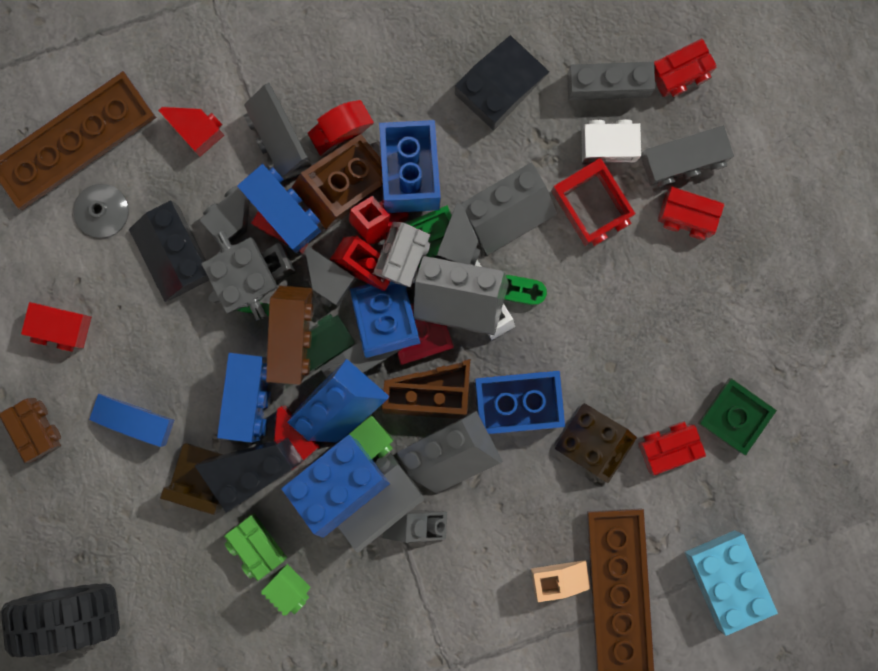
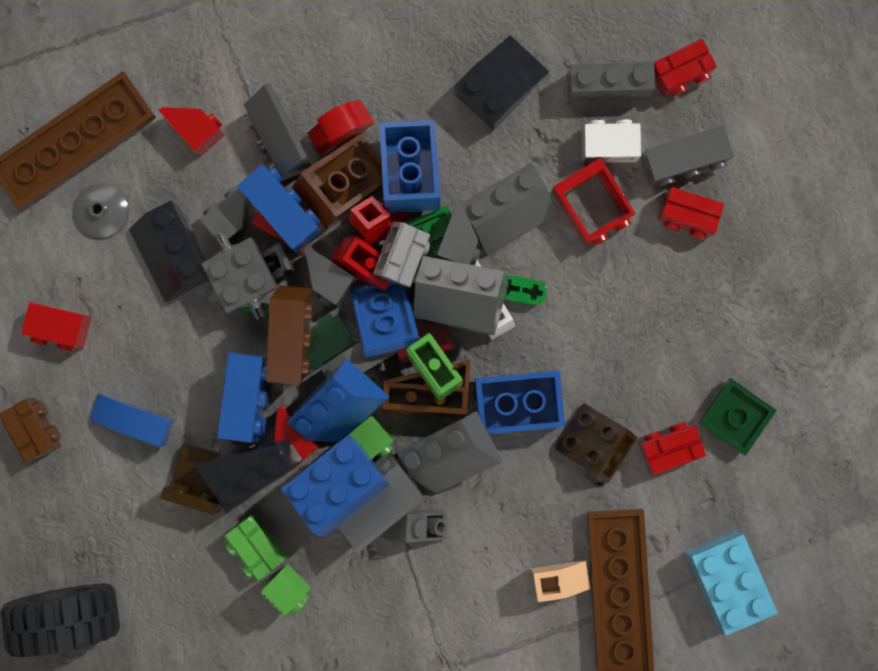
(434, 367): none -> bright green brick

